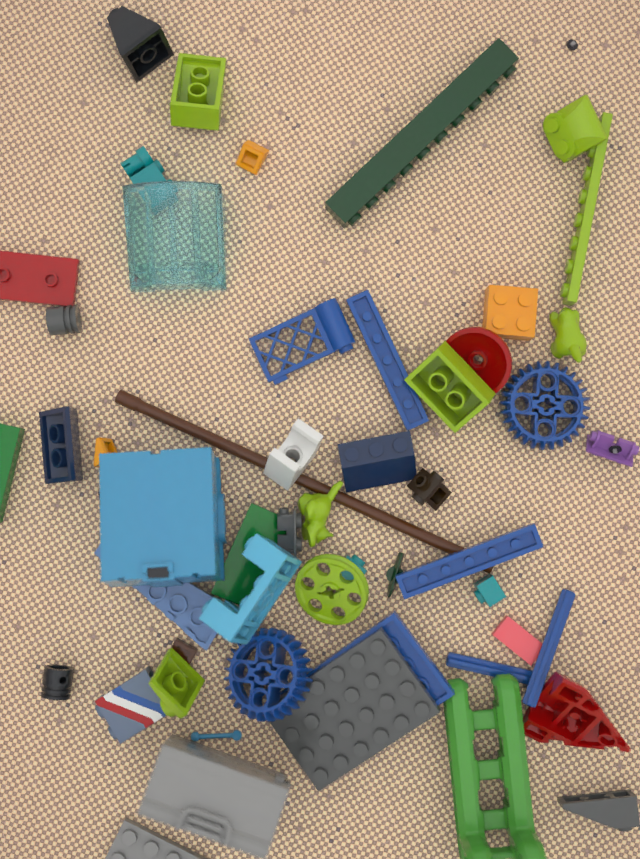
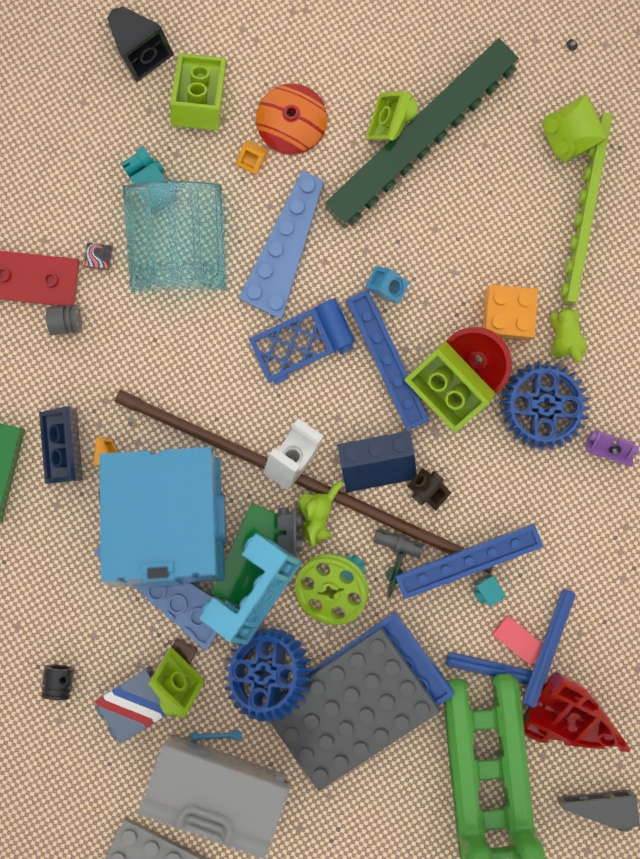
(98, 256): none -> tile
(277, 265): none -> medium blue wing
(295, 133): none -> orange dish
(387, 284): none -> dark azure brick
(390, 115): none -> lime slope
(398, 543): none -> dark grey pin

